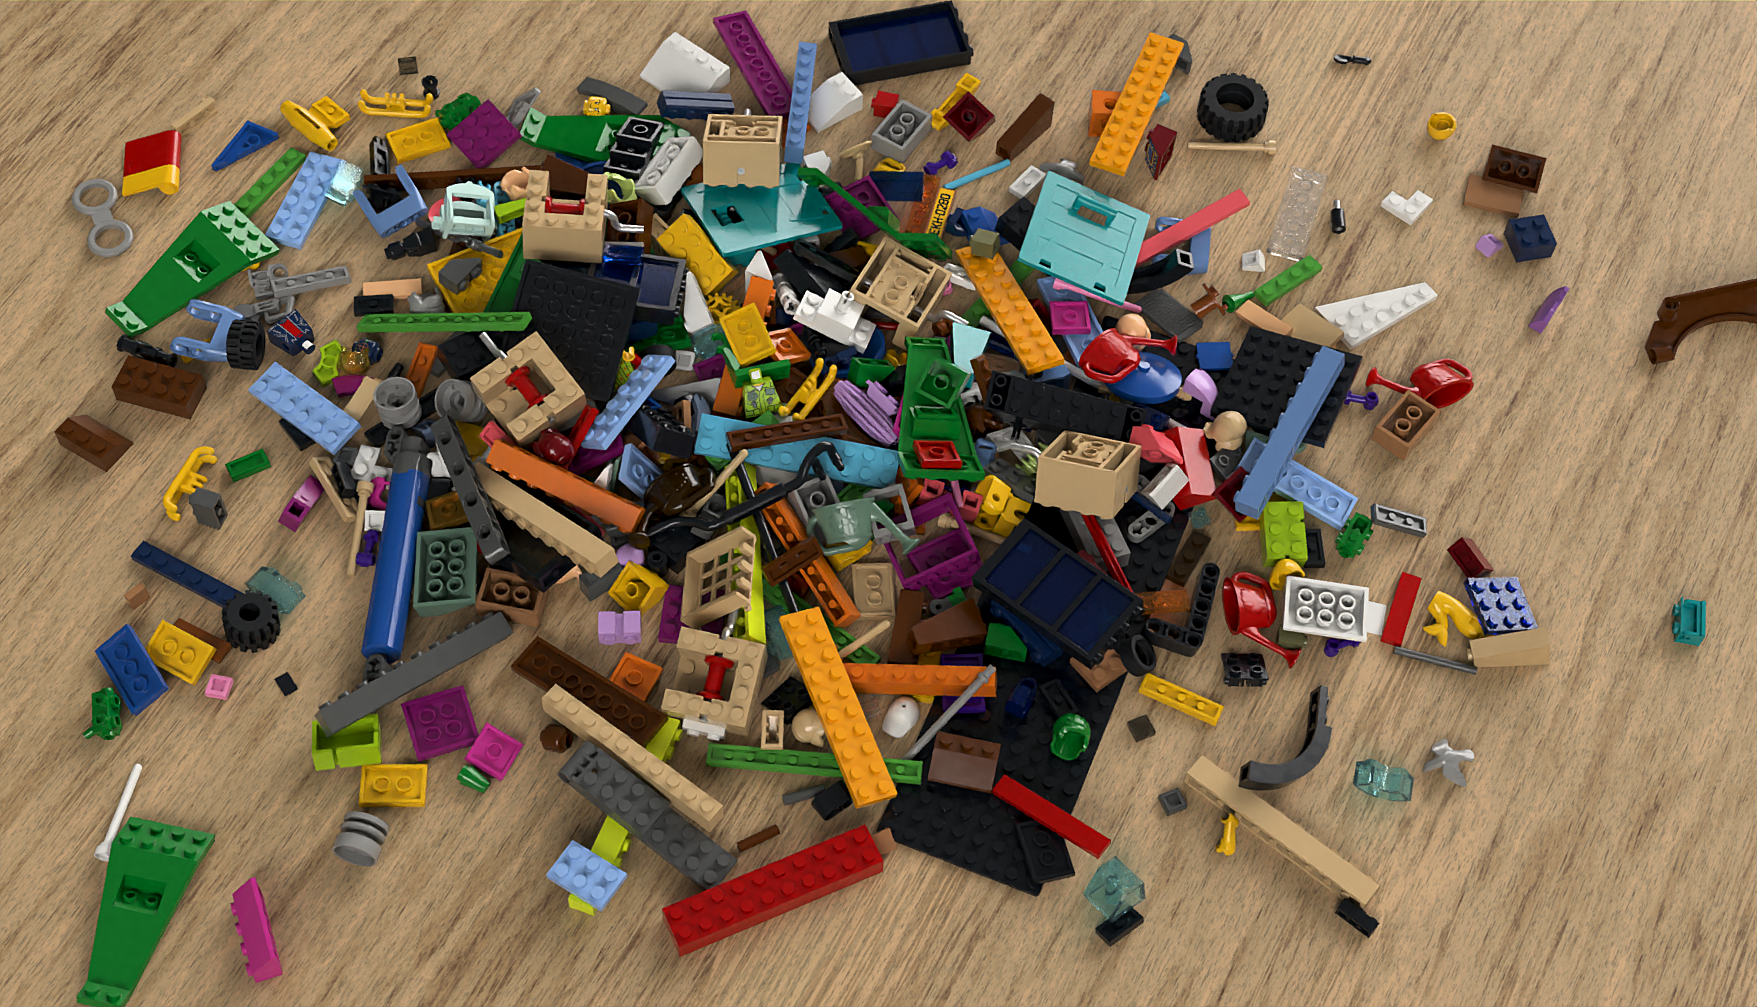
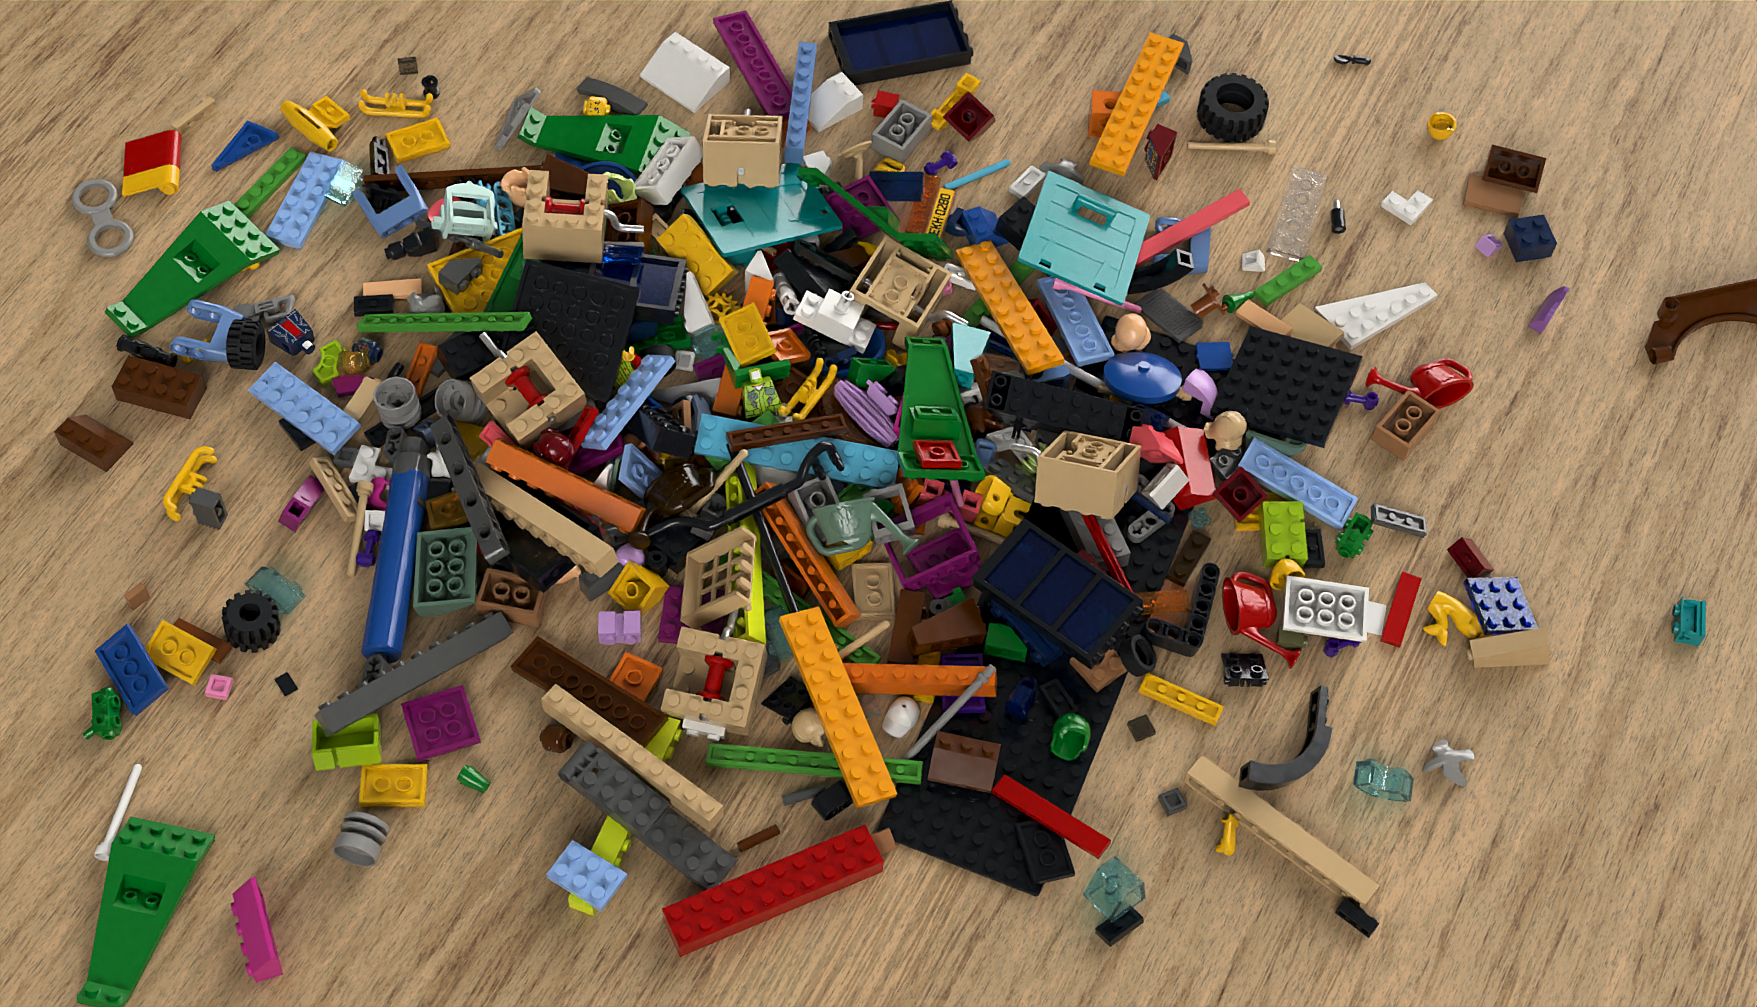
(183, 574): dark blue plate -> none
(248, 465): green tile -> none
(262, 279): light grey piece -> none
(310, 281): light grey tile -> none
(344, 479): black piece -> none
(457, 111): green brick -> none
(484, 135): magenta plate -> none
(493, 752): dark pink tile -> none
(509, 210): lime piece -> none
(634, 147): black slope -> none
(693, 104): dark blue brick -> none
(772, 729): tan slope -> none
(792, 561): reddish brown plate -> none
(942, 381): green slope -> none
(984, 243): olive brick -> none
(1026, 128): reddish brown slope -> none
(1069, 317): dark pink tile -> none
(1116, 356): red piece -> none
(1289, 432): medium blue brick -> none
(1435, 660): dark grey bar -> none

